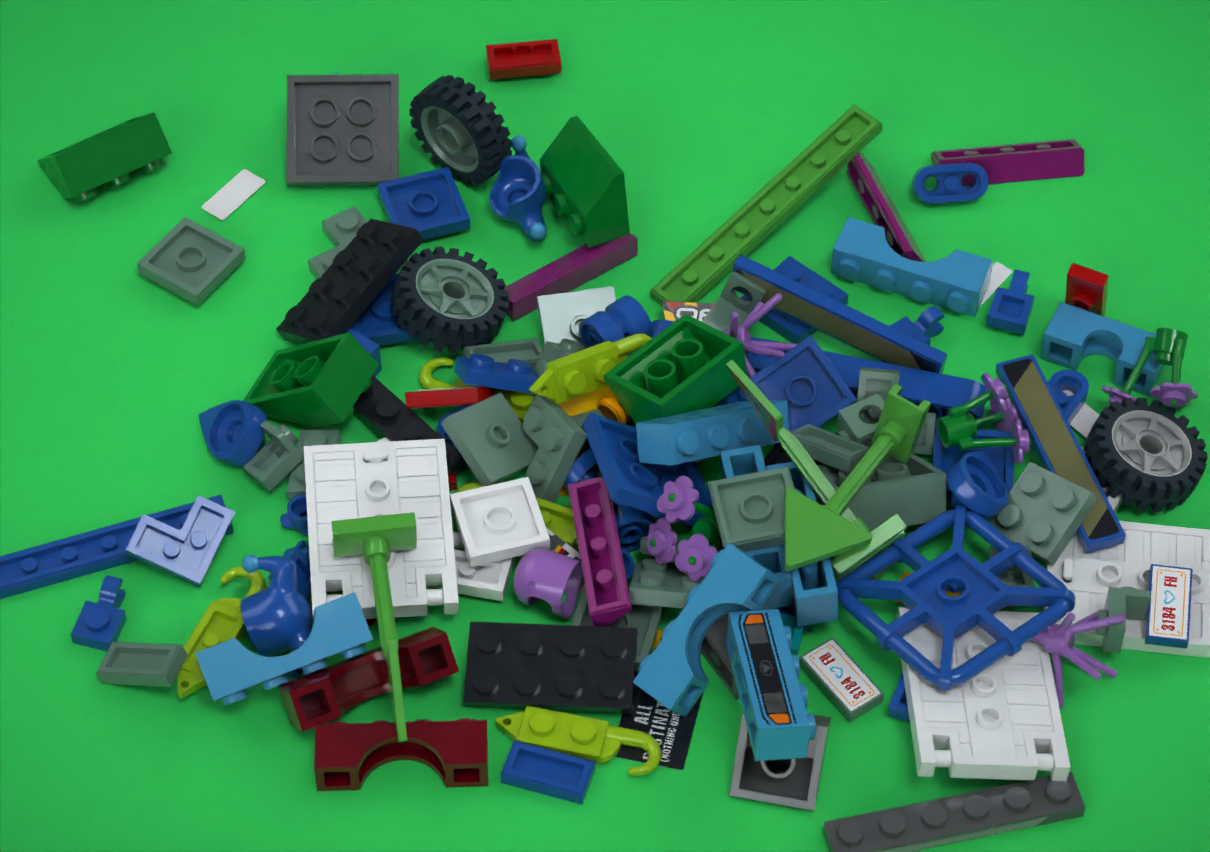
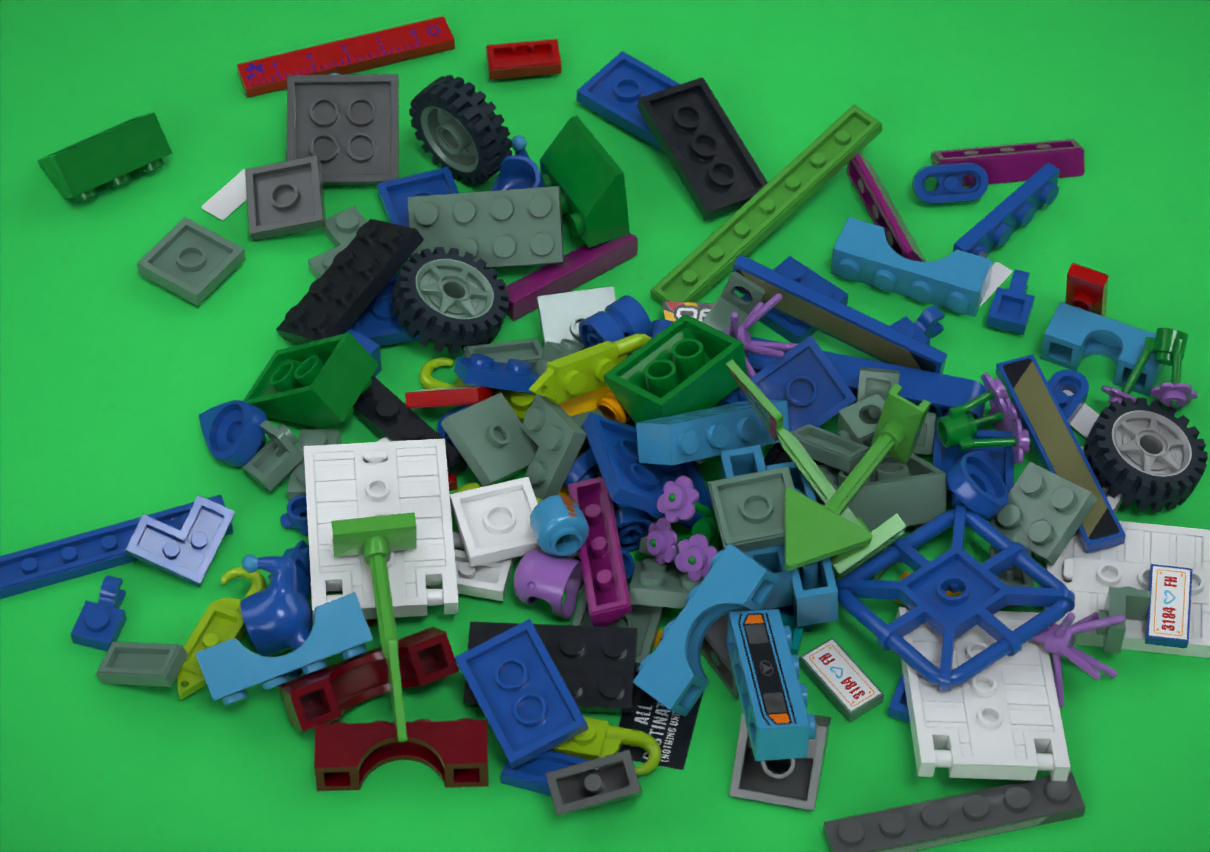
(285, 198): none -> dark grey plate
(347, 55): none -> red tile
(496, 226): none -> sand green plate
(521, 693): none -> blue plate
(559, 525): none -> dark azure head
(594, 783): none -> dark grey slope
(616, 92): none -> blue plate
(702, 147): none -> black plate
(1012, 213): none -> blue plate

